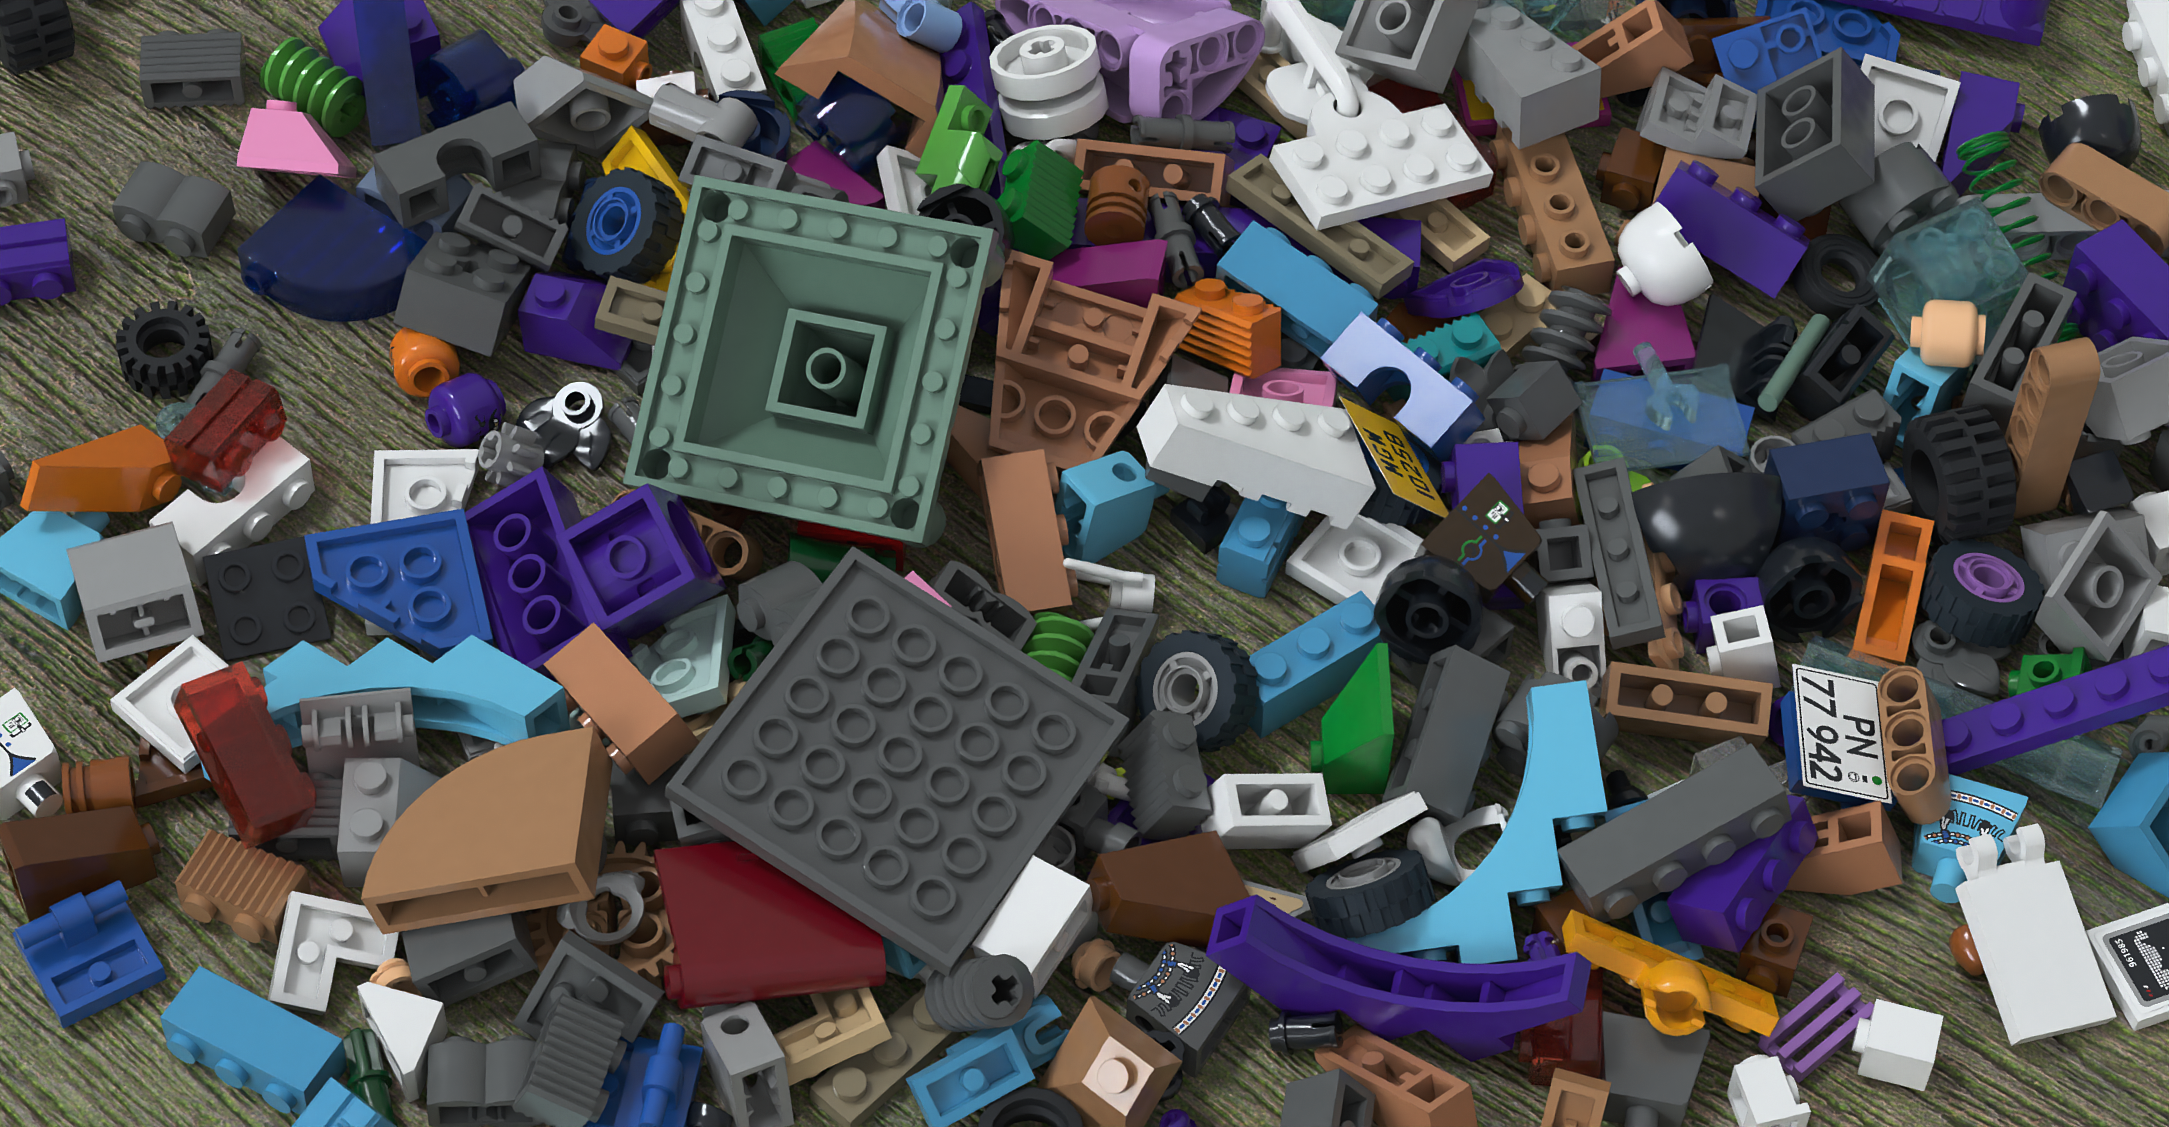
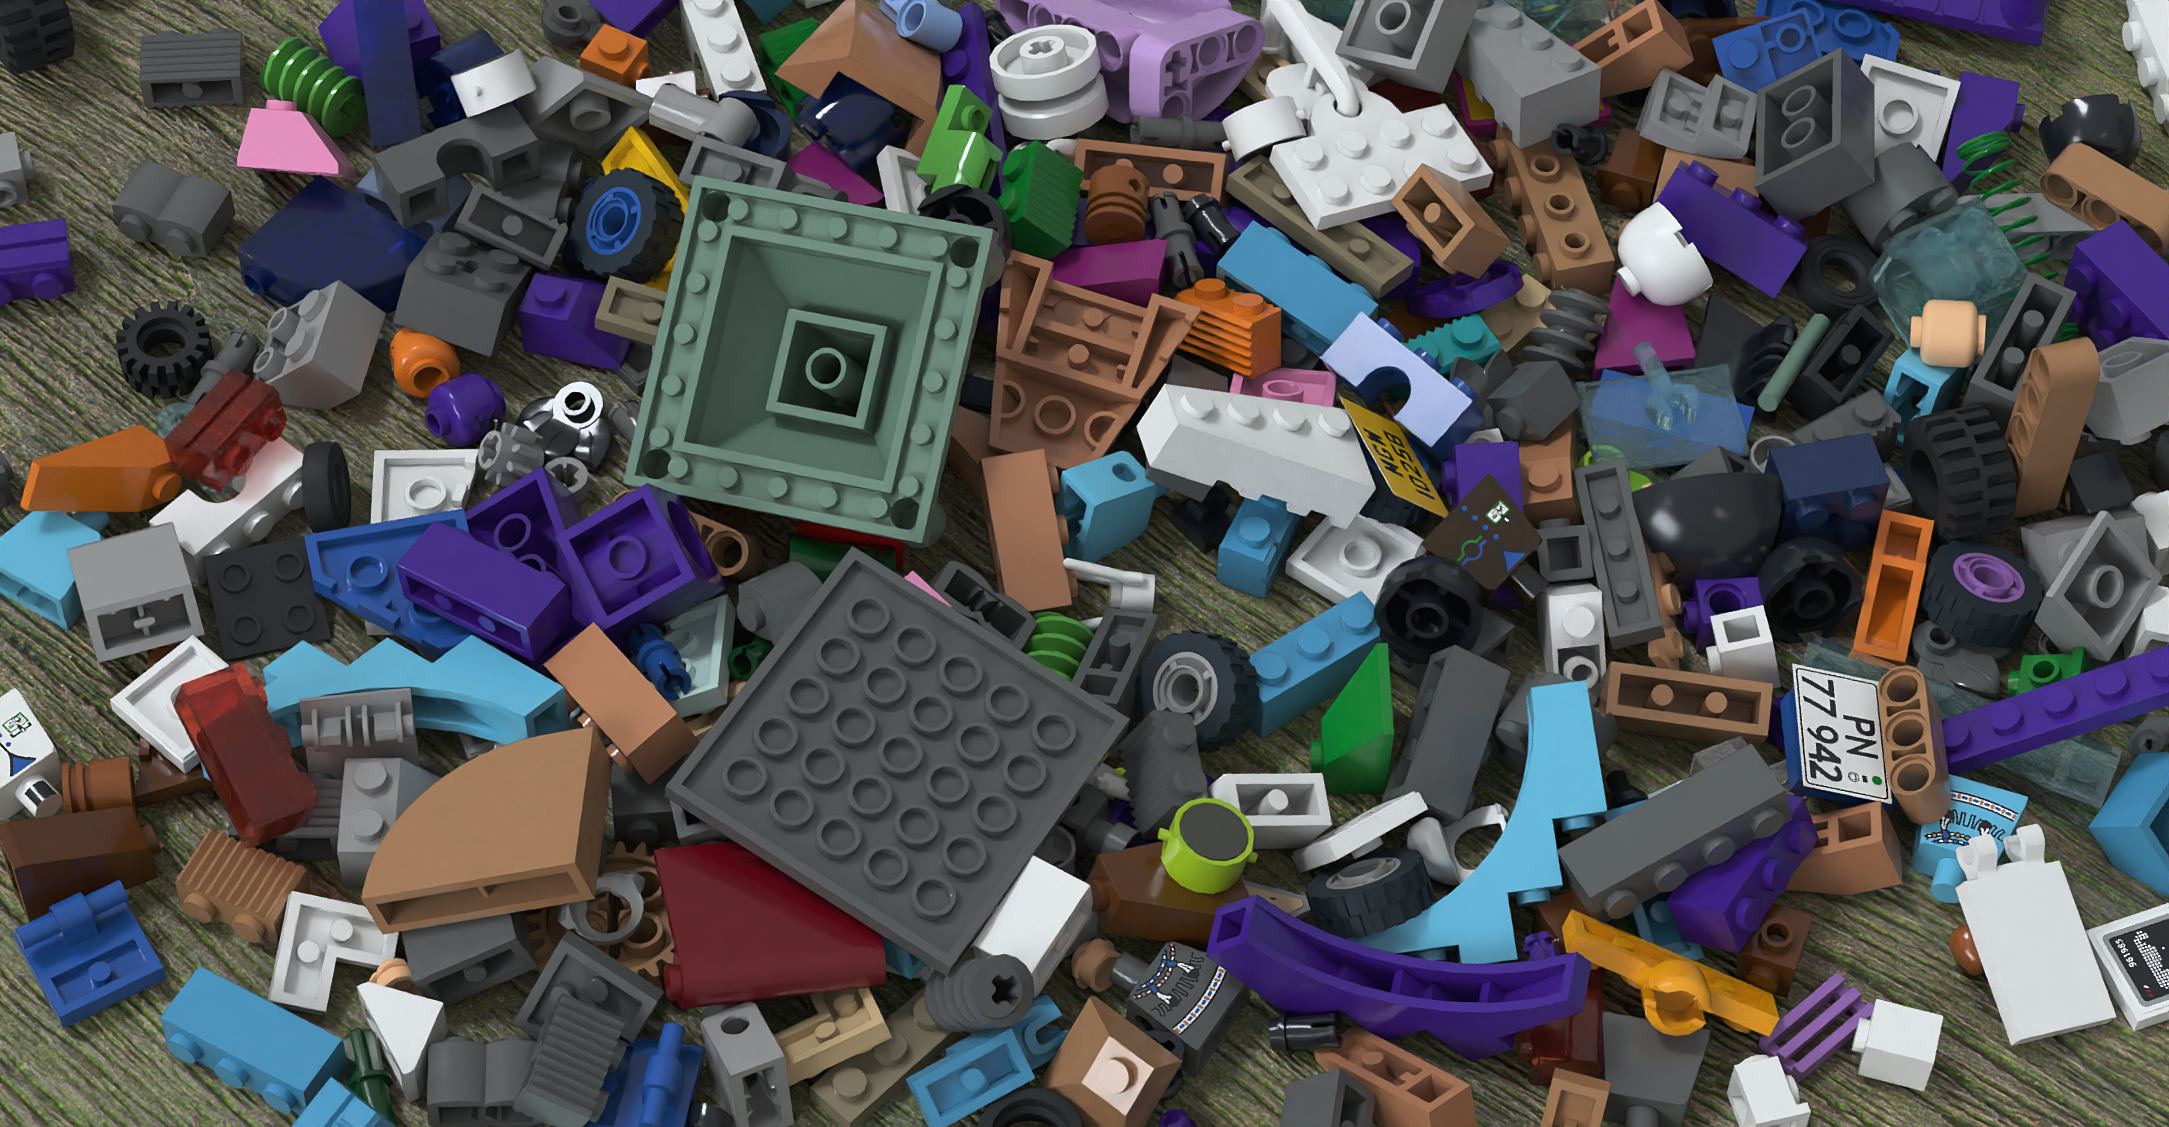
(320, 347): none -> light grey slope
(326, 487): none -> black tyre
(485, 590): none -> dark purple brick
(493, 82): none -> white piece
(571, 468): none -> light grey bush
(659, 661): none -> blue pin
(1207, 845): none -> piece
(1262, 126): none -> white piece
(1449, 222): none -> medium nougat brick
(1585, 144): none -> black pin

